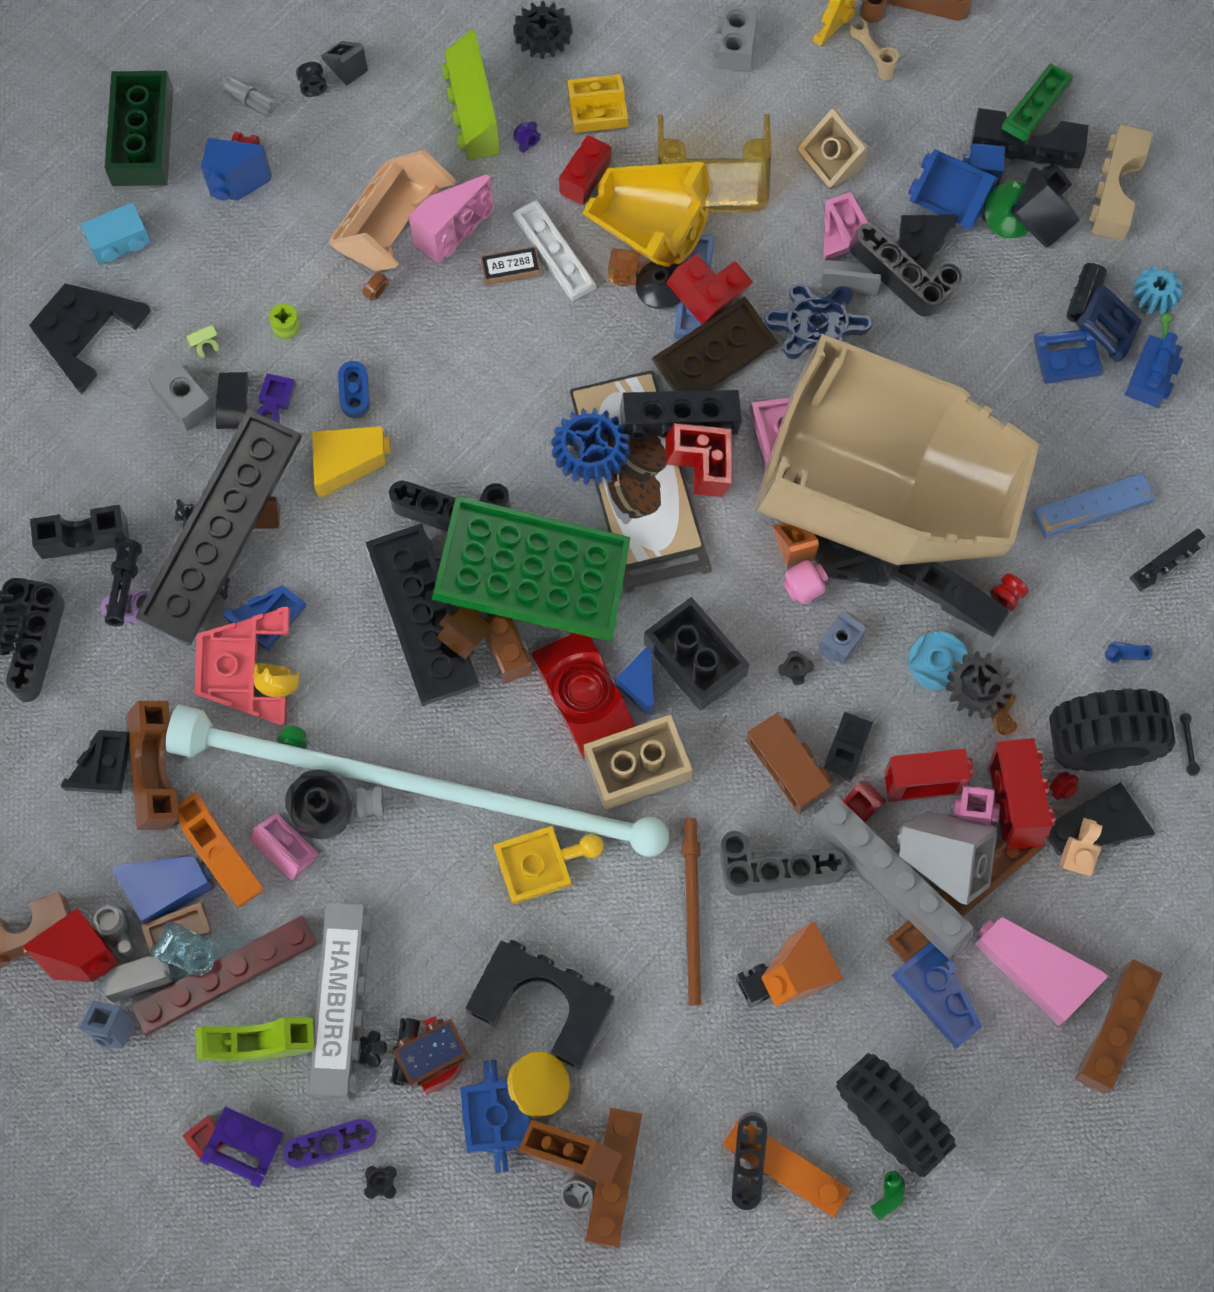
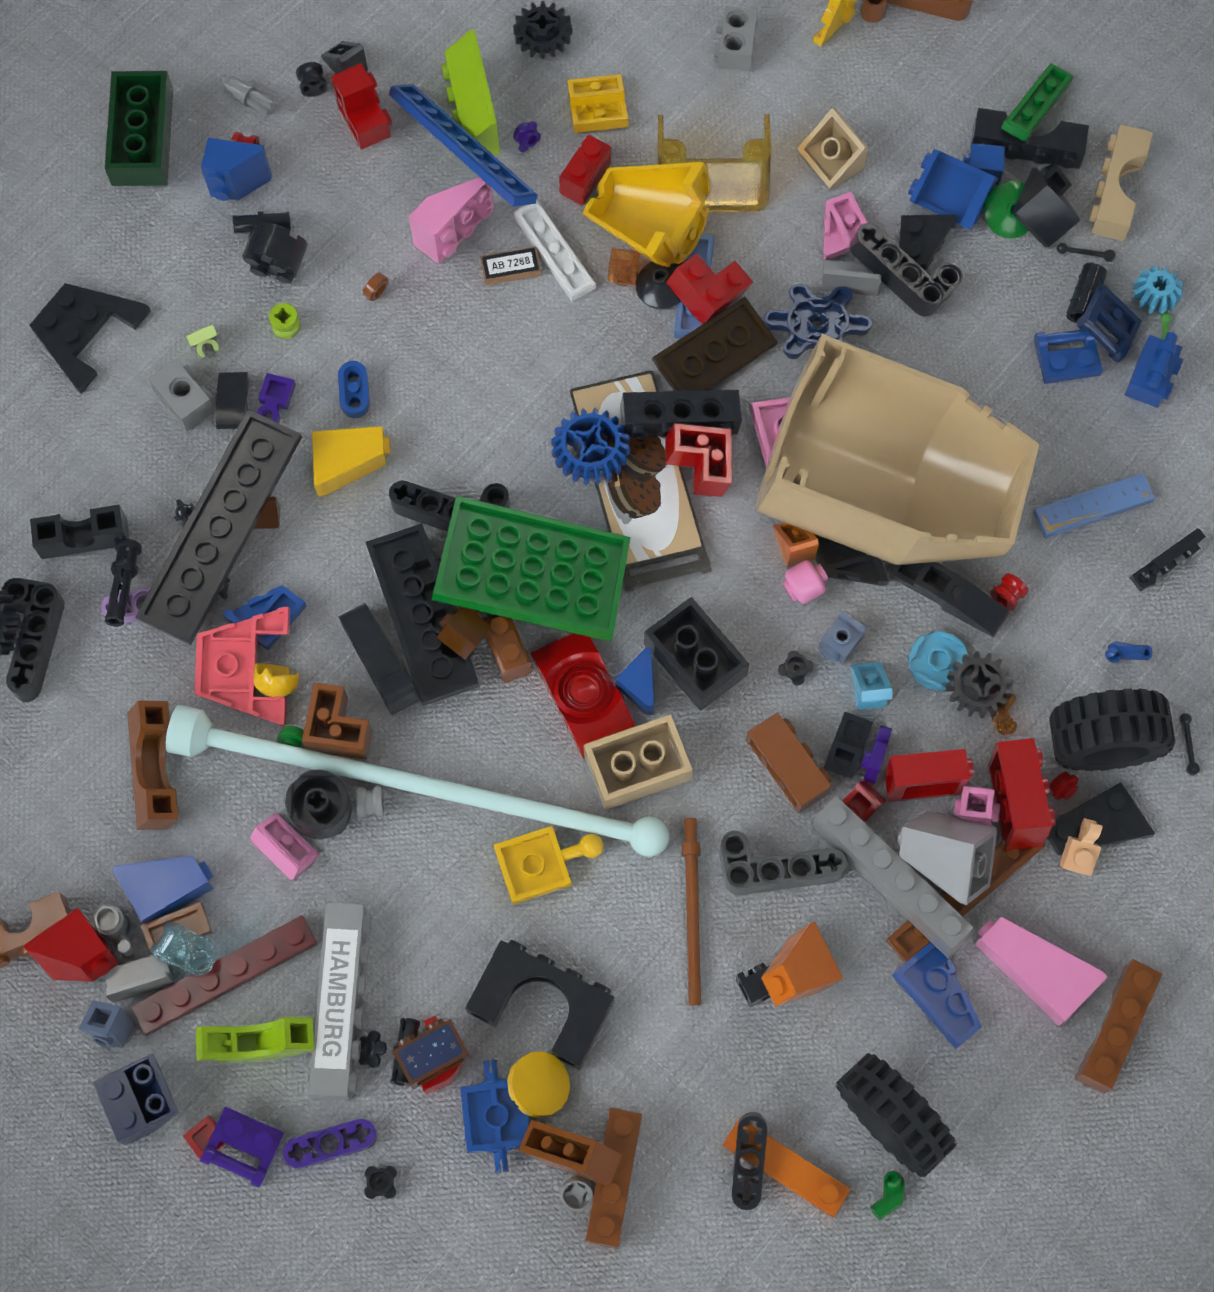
(101, 765): black wing -> none
(115, 233): medium azure brick -> none
(136, 1099): none -> dark blue slope
(218, 850): orange slope -> none
(245, 222): none -> black pin
(274, 252): none -> black brick
(329, 729): none -> dark orange brick
(360, 106): none -> red brick
(378, 659): none -> black beam
(386, 206): light nougat windscreen -> none
(463, 145): none -> blue tile
(871, 685): none -> medium azure slope
(873, 759): none -> dark purple plate
(885, 58): tan brick -> none
(1108, 255): none -> black hinge

